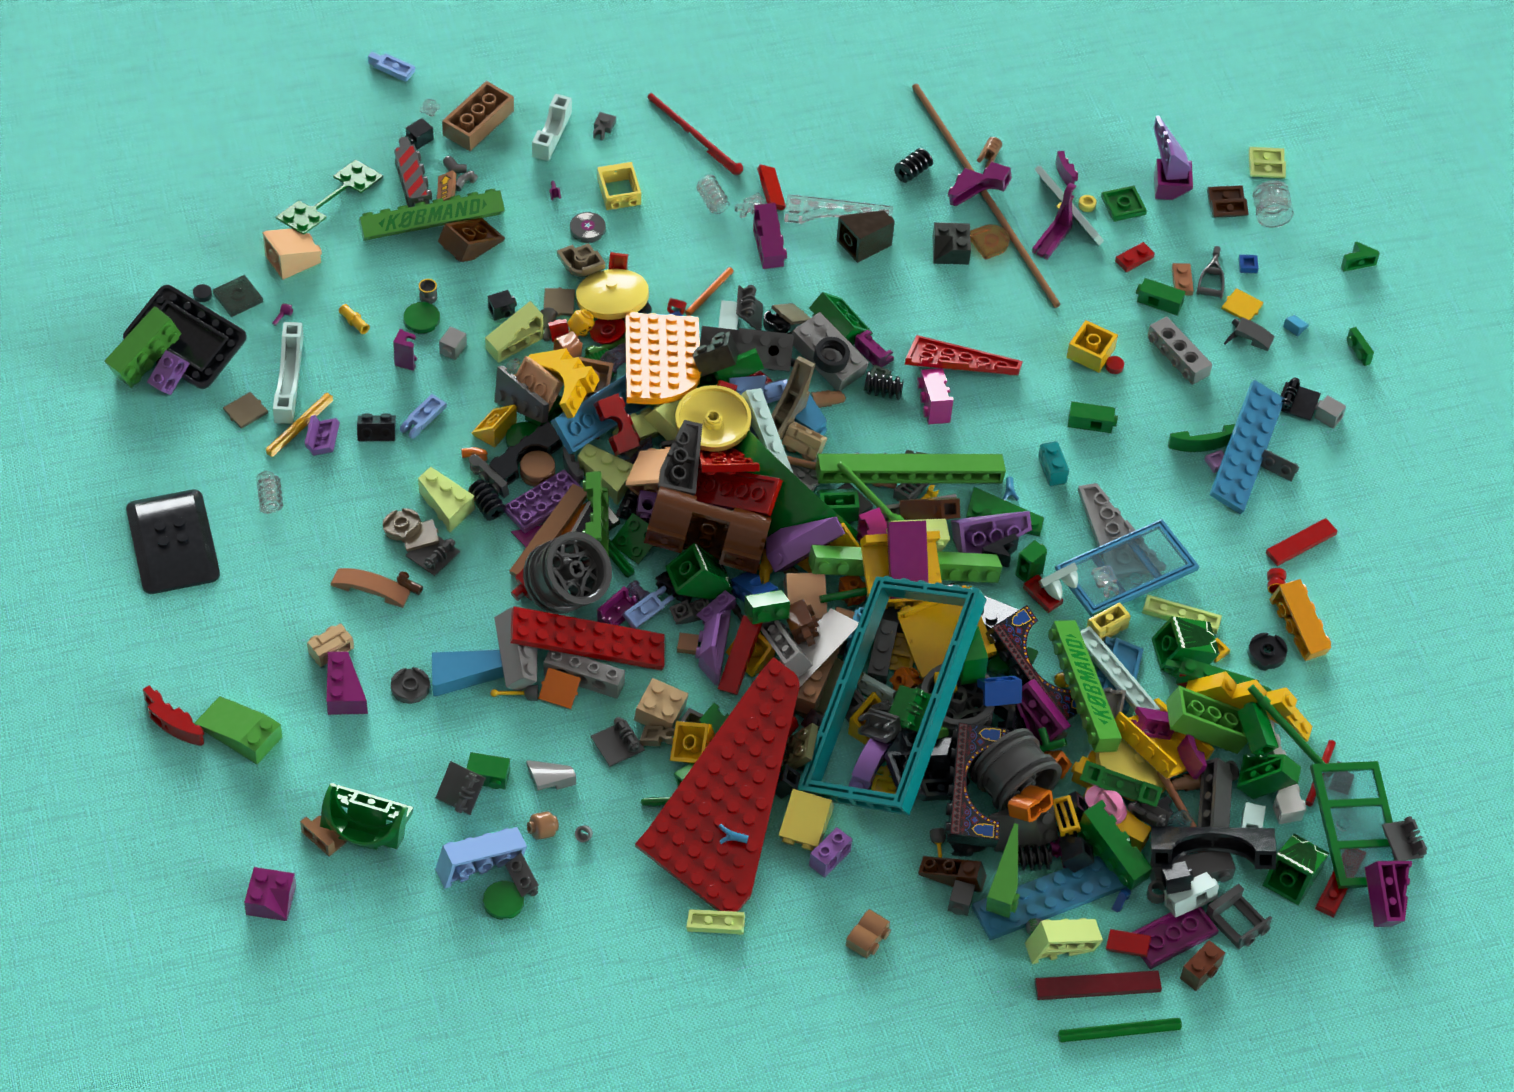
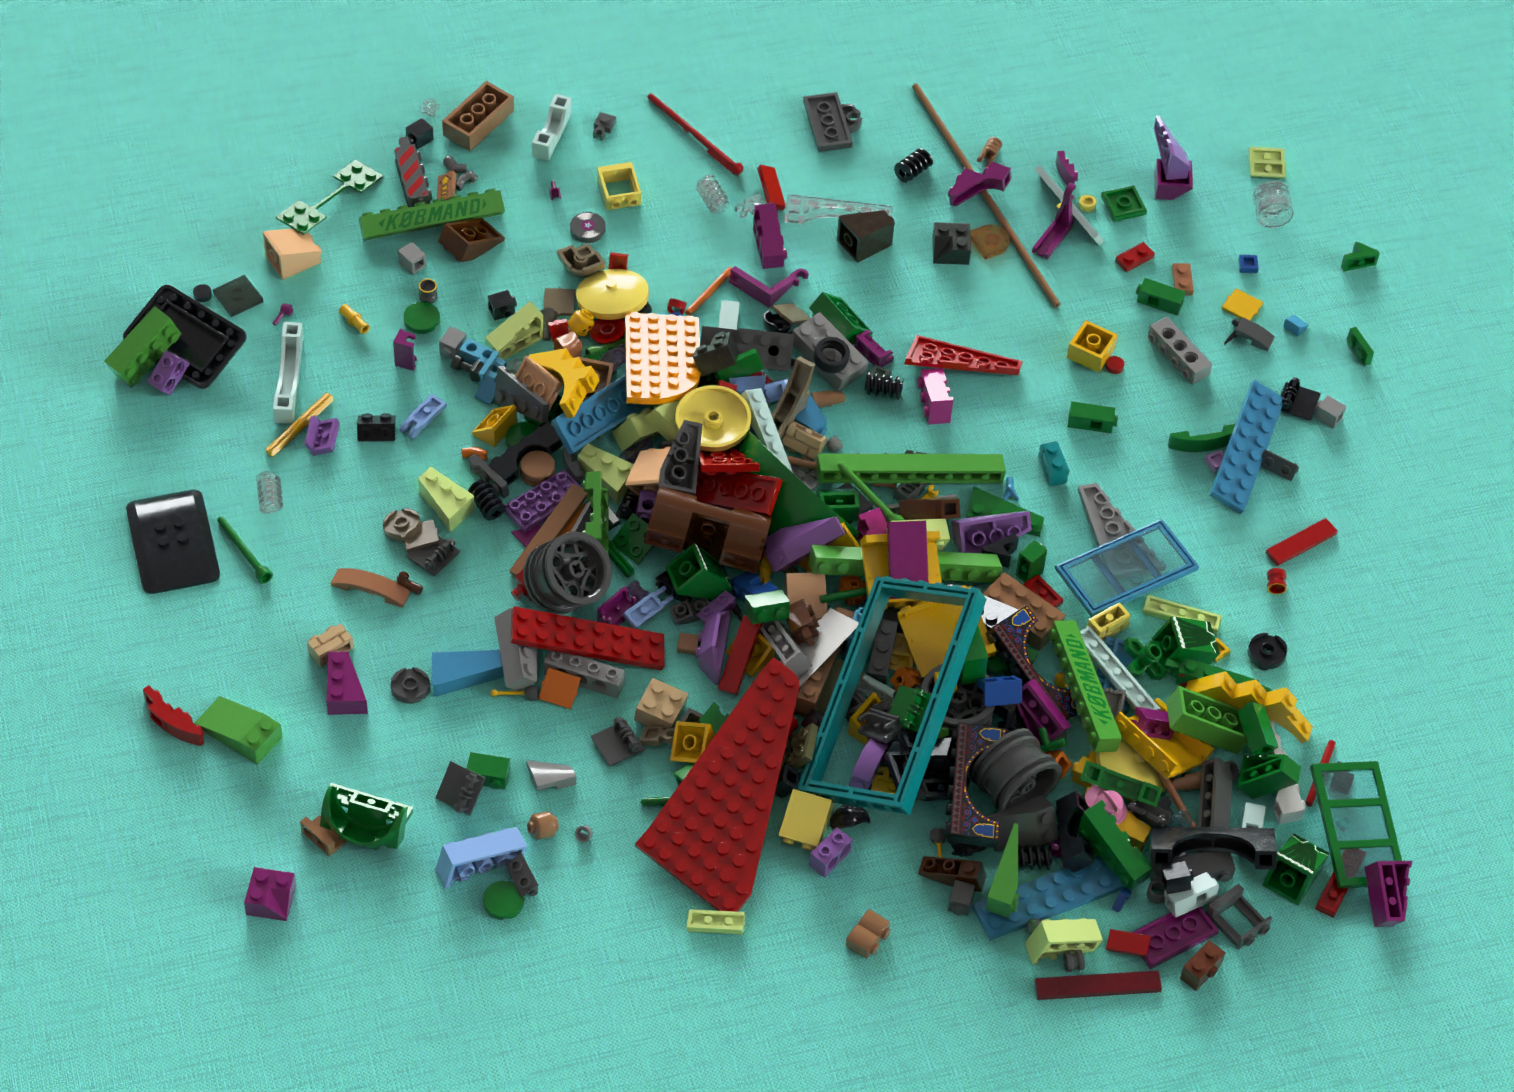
(245, 410): dark tan piece -> none
(262, 573): none -> green piece
(391, 66): light blue hinge -> none
(412, 258): none -> light grey brick
(483, 360): none -> medium azure hips
(486, 391): none -> dark azure slope
(613, 408): red arch -> none
(731, 835): dark azure bar -> none
(749, 307): dark grey hinge -> none
(761, 292): none -> magenta hinge
(831, 121): none -> dark grey plate
(834, 444): none -> light grey hinge
(848, 816): none -> black hat
(1016, 595): none -> medium nougat brick
(1030, 803): orange brick -> none
(1053, 585): light aqua tile -> none
(1070, 829): yellow tile -> none
(1073, 960): none -> dark grey wheel
(1105, 578): clear plate -> none
(1121, 1029): green axle -> none
(1145, 658): none -> green plant
(1192, 758): magenta slope -> none
(1212, 268): dark grey piece -> none
(1227, 201): reddish brown slope -> none
(1264, 702): green bar -> none
(1301, 619): light orange wedge -> none
(1403, 840): dark grey hinge -> none

